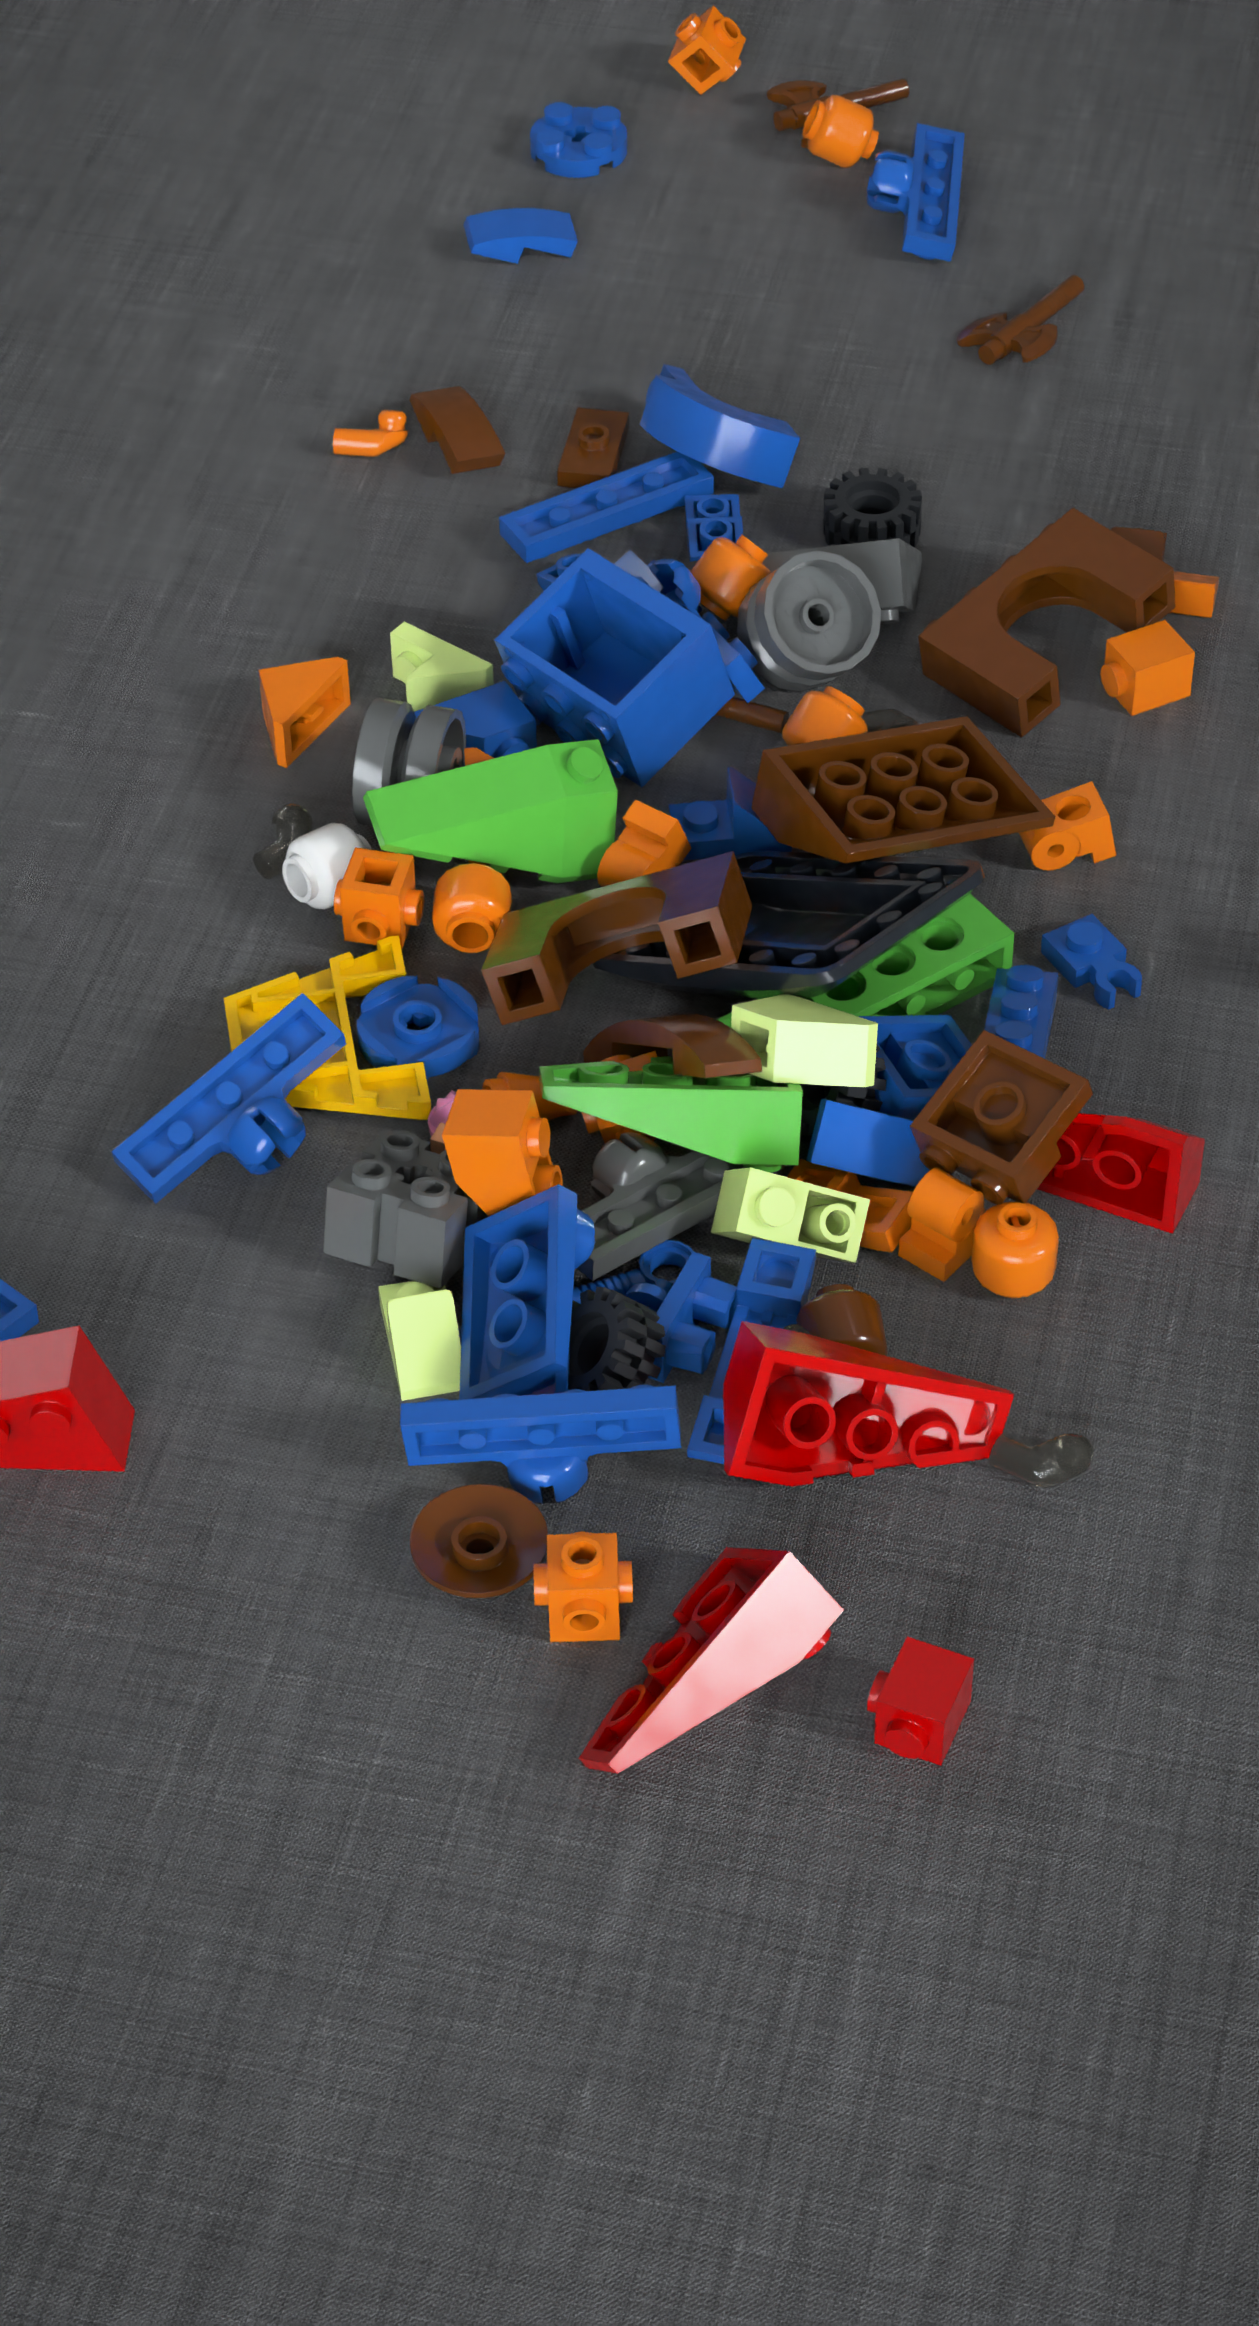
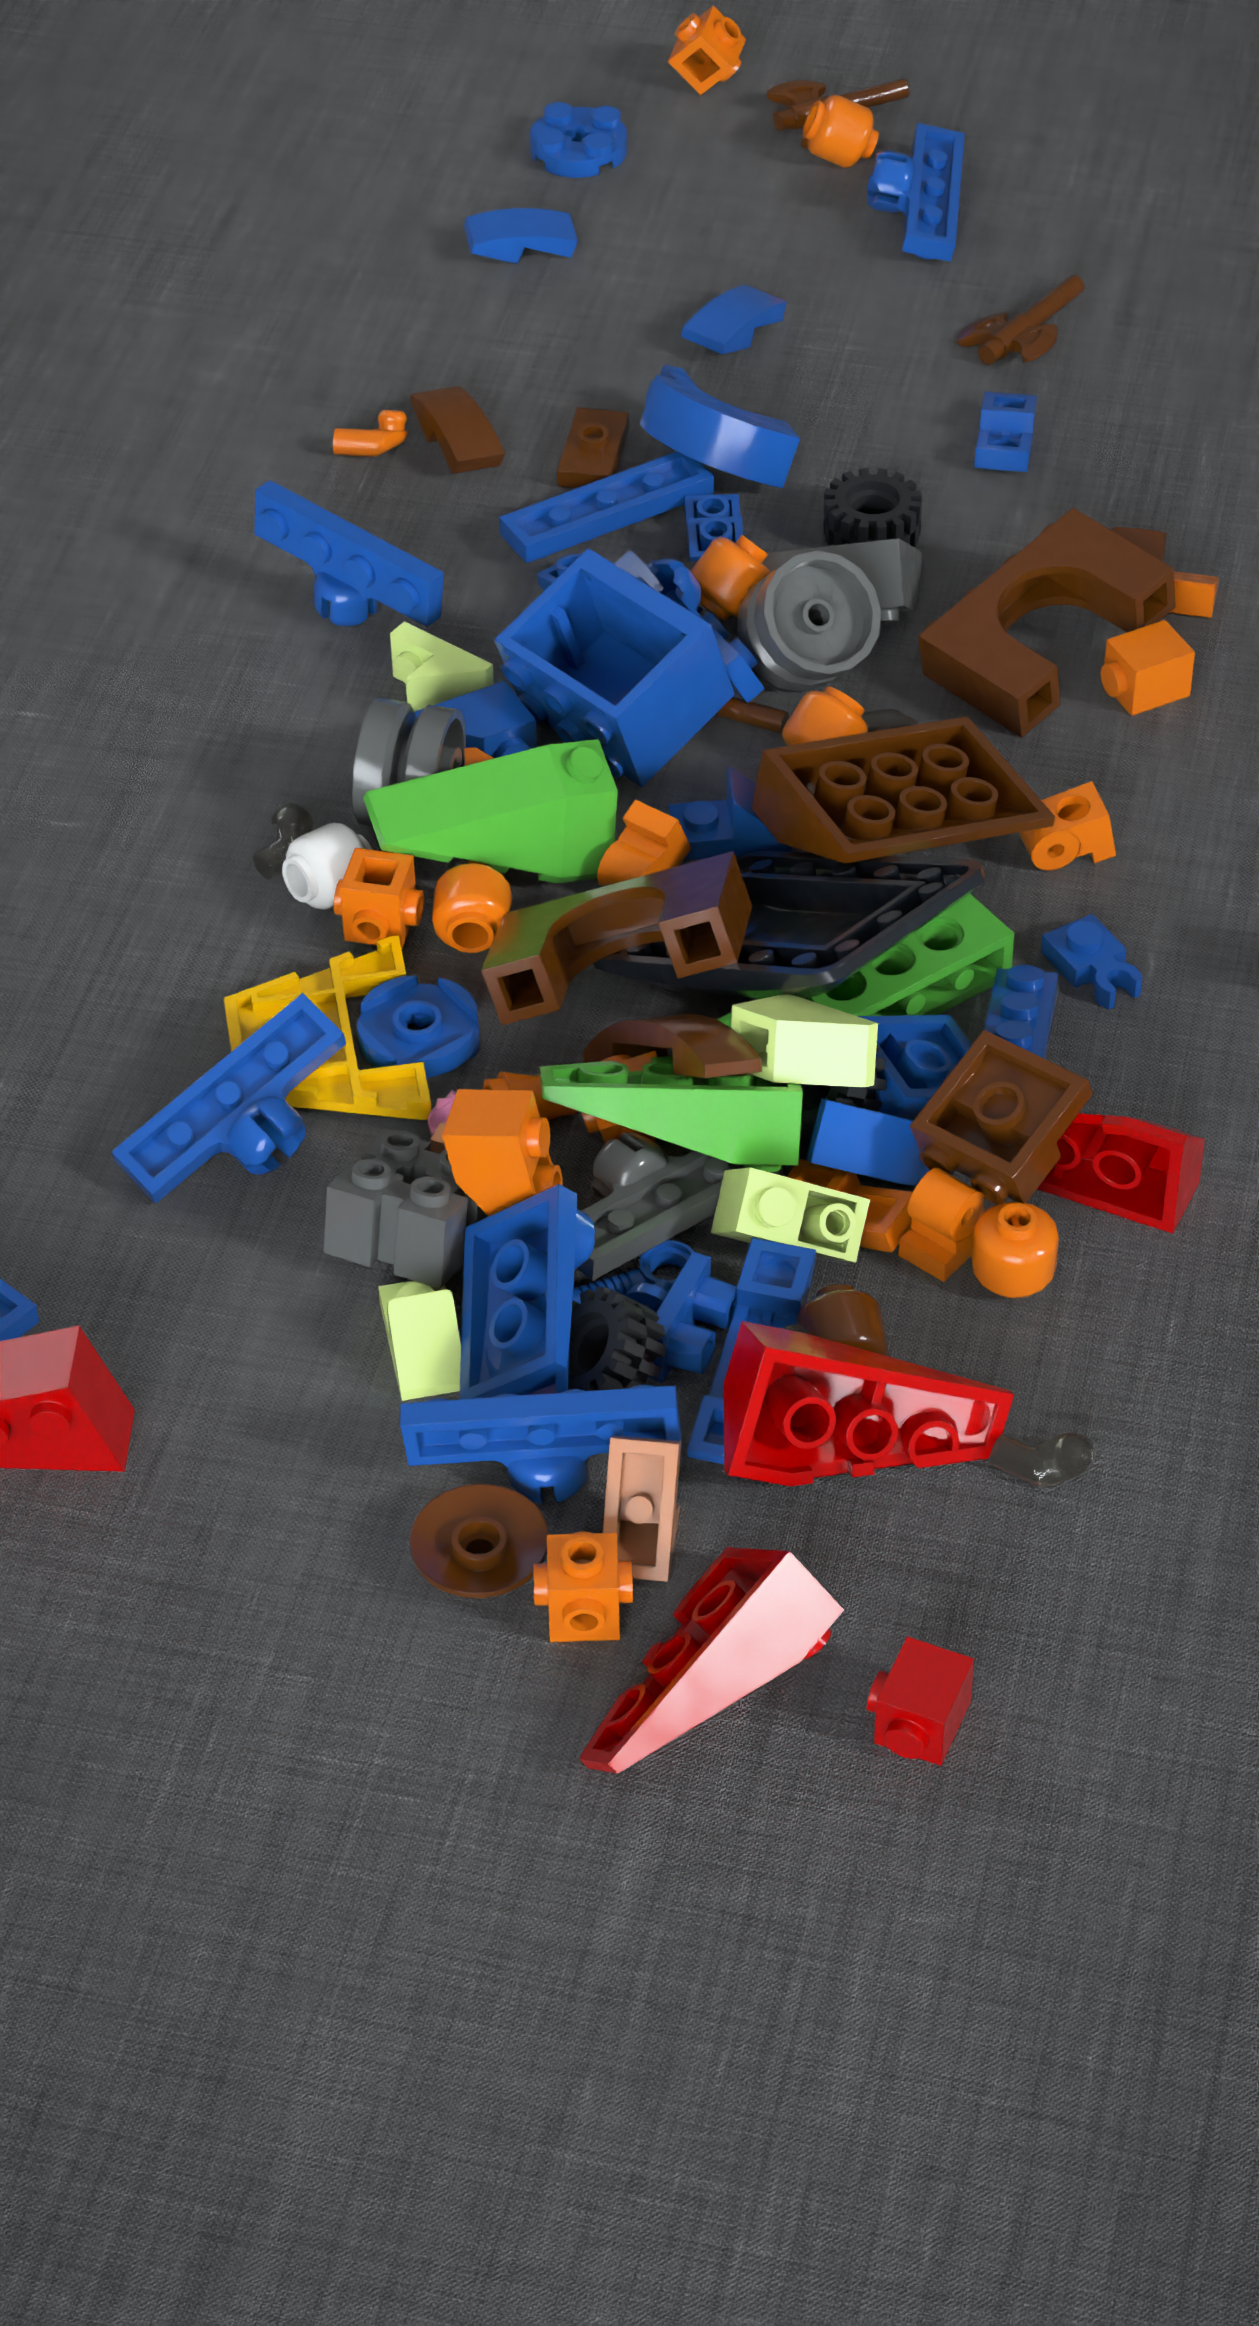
(302, 703): orange slope -> none
(348, 563): none -> blue plate
(643, 1503): none -> nougat slope
(731, 318): none -> blue slope
(1005, 431): none -> blue slope

